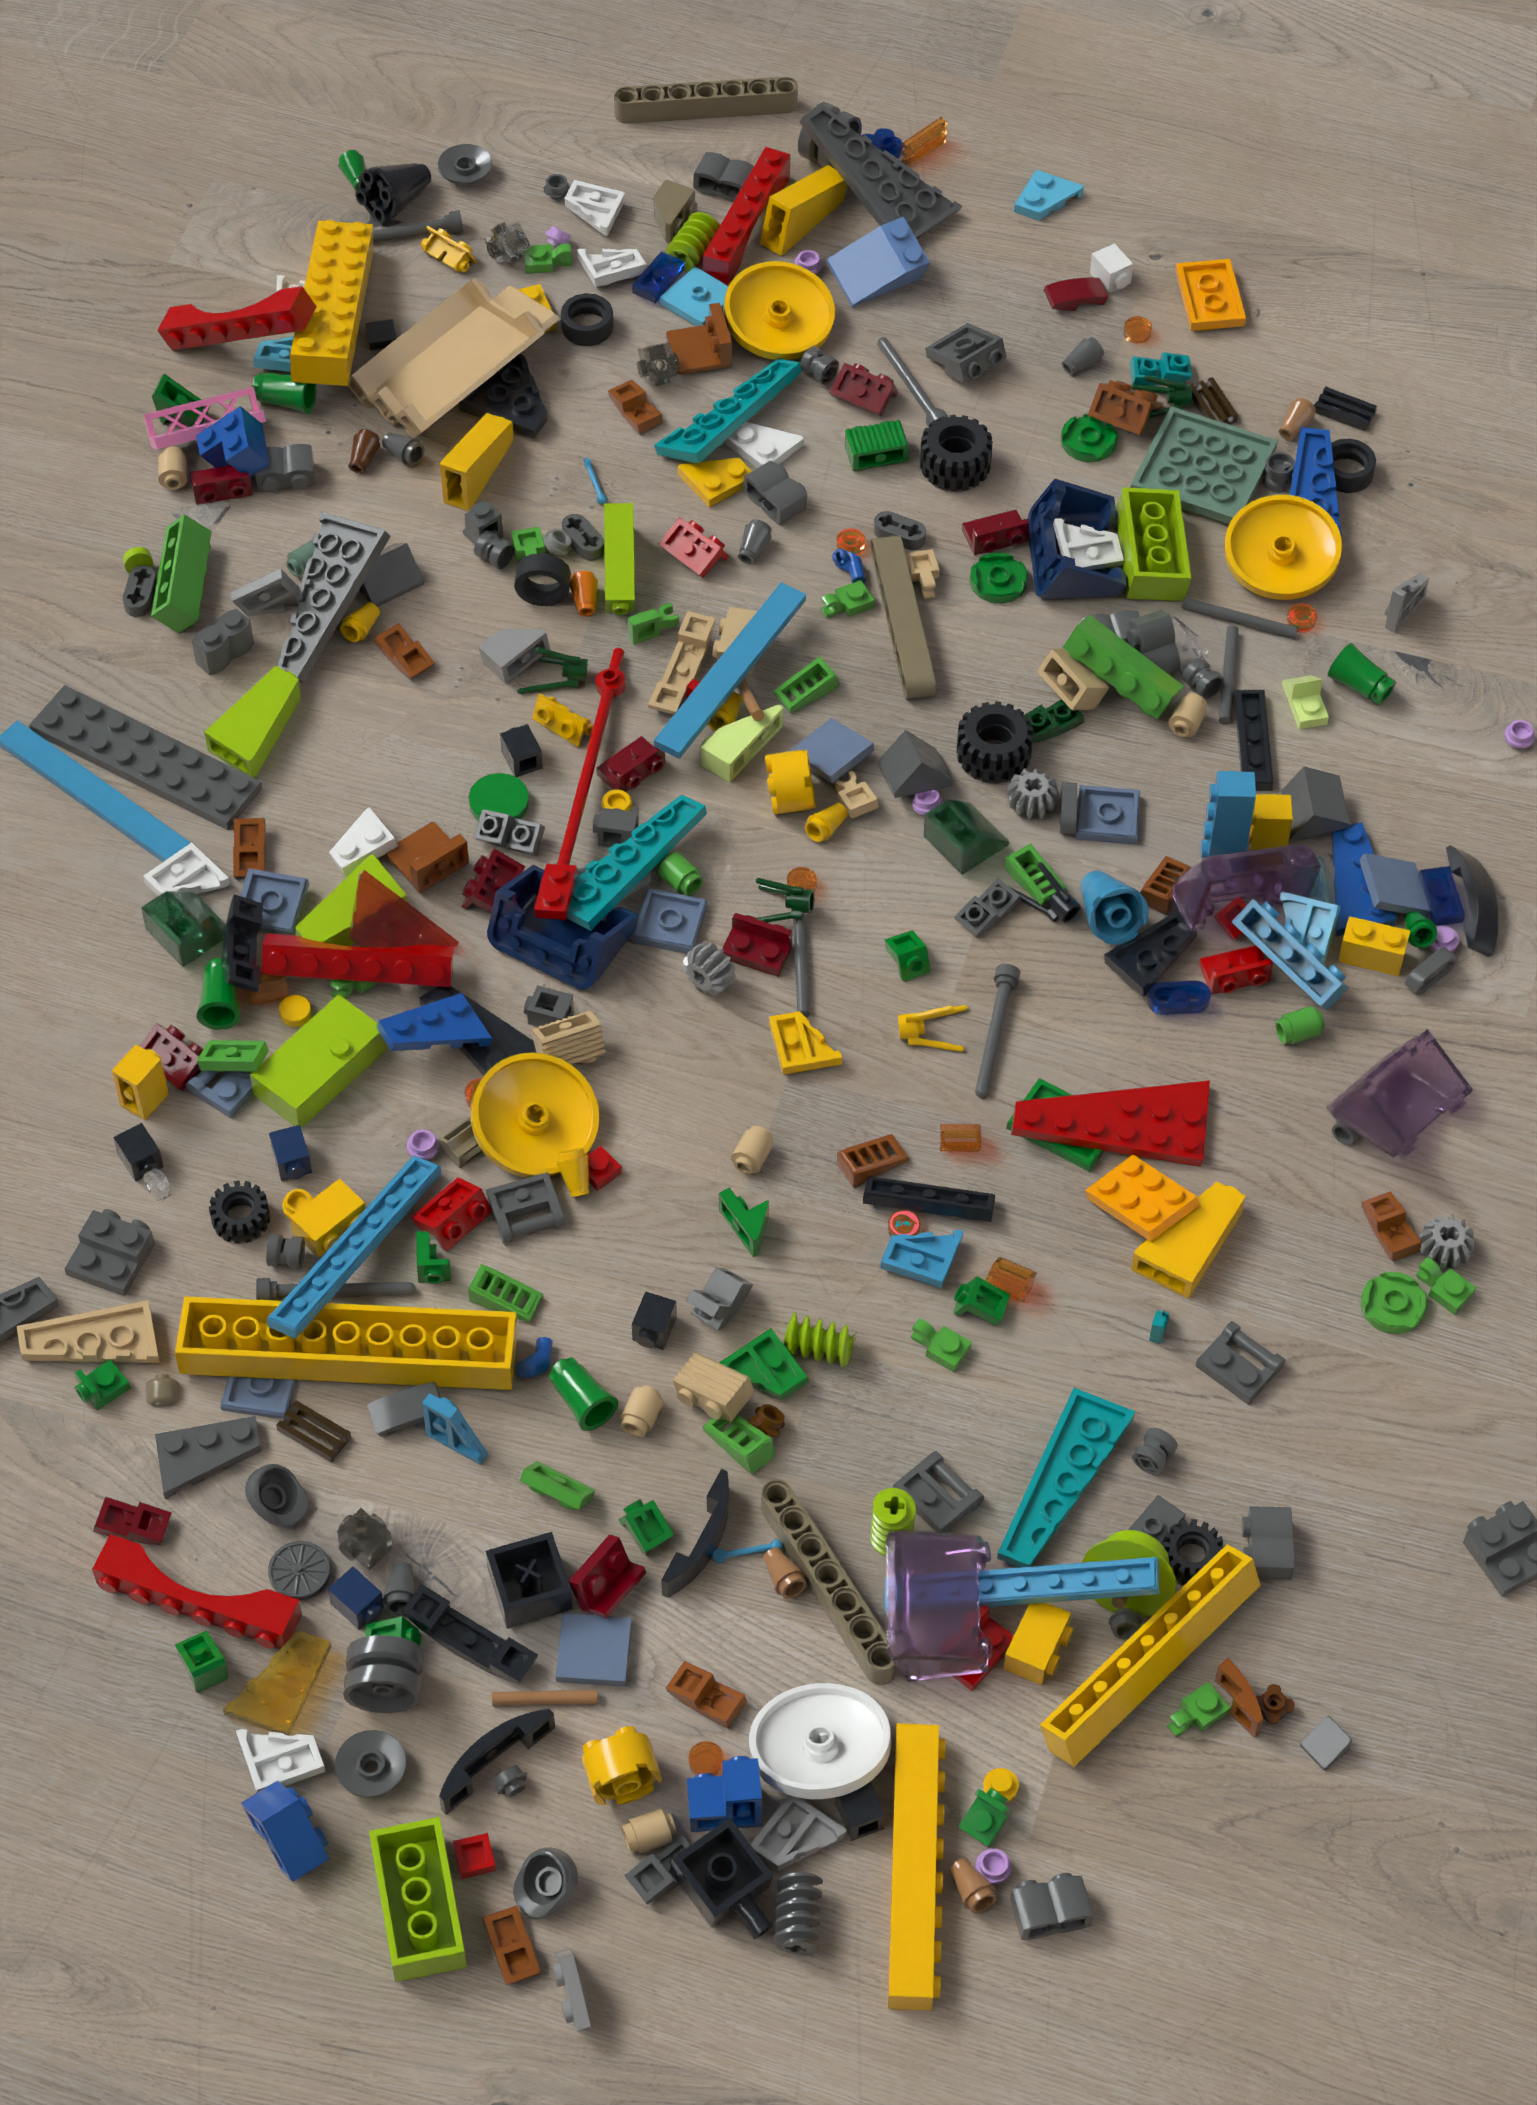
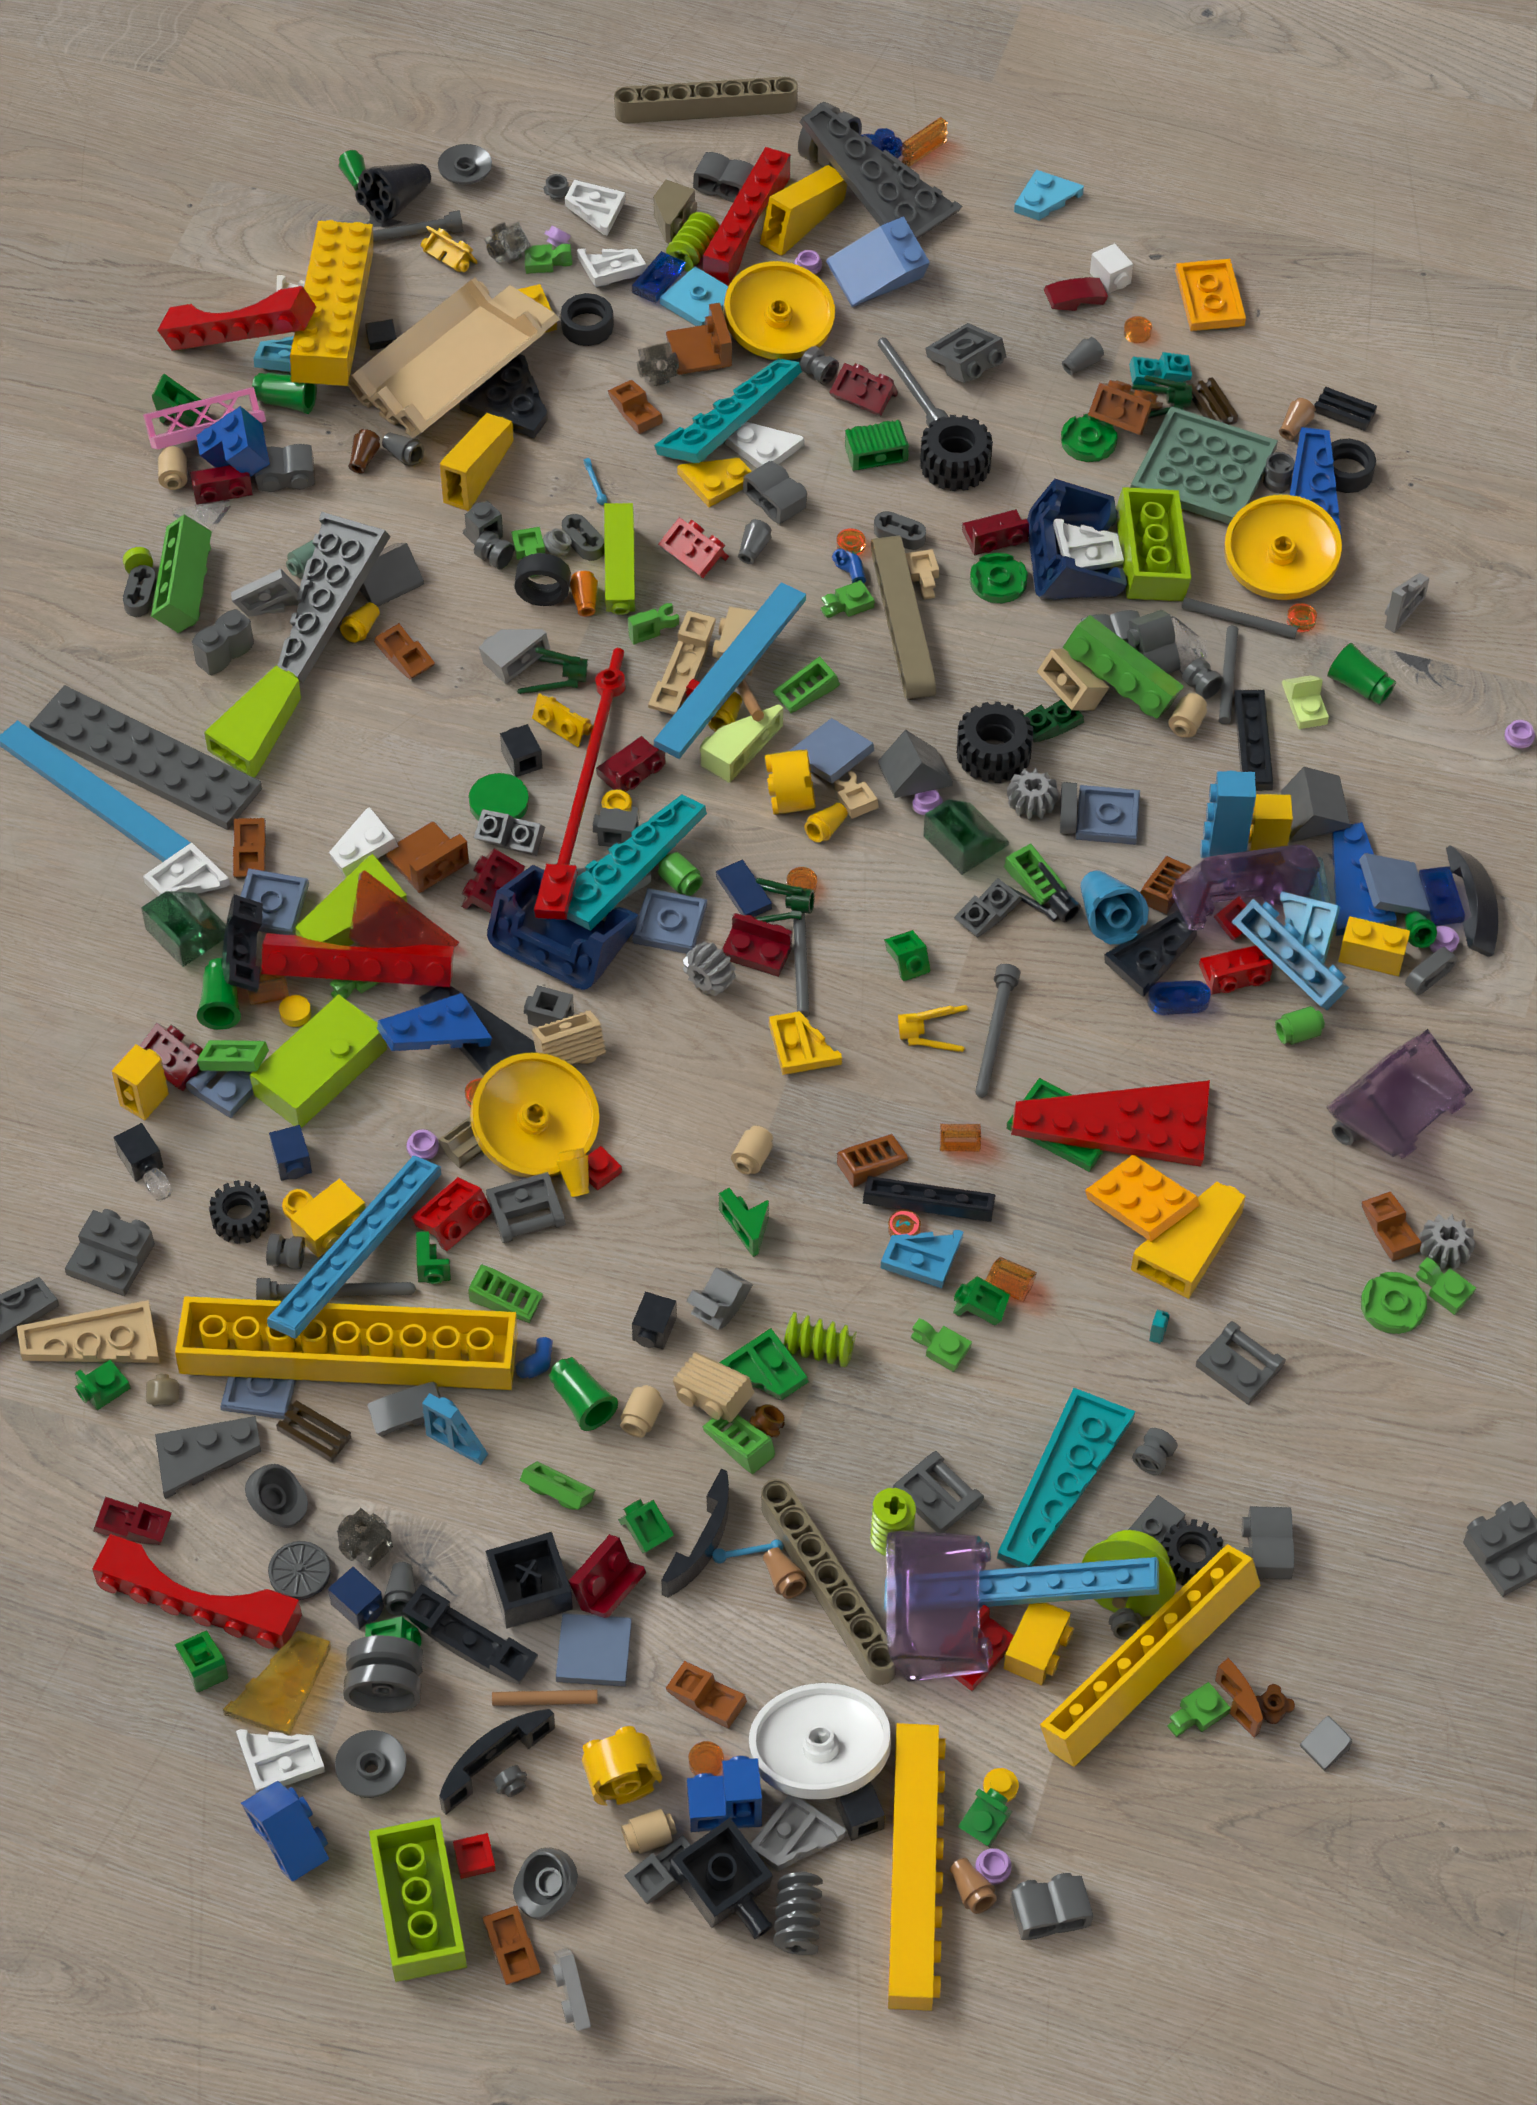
(743, 890): none -> dark blue tile

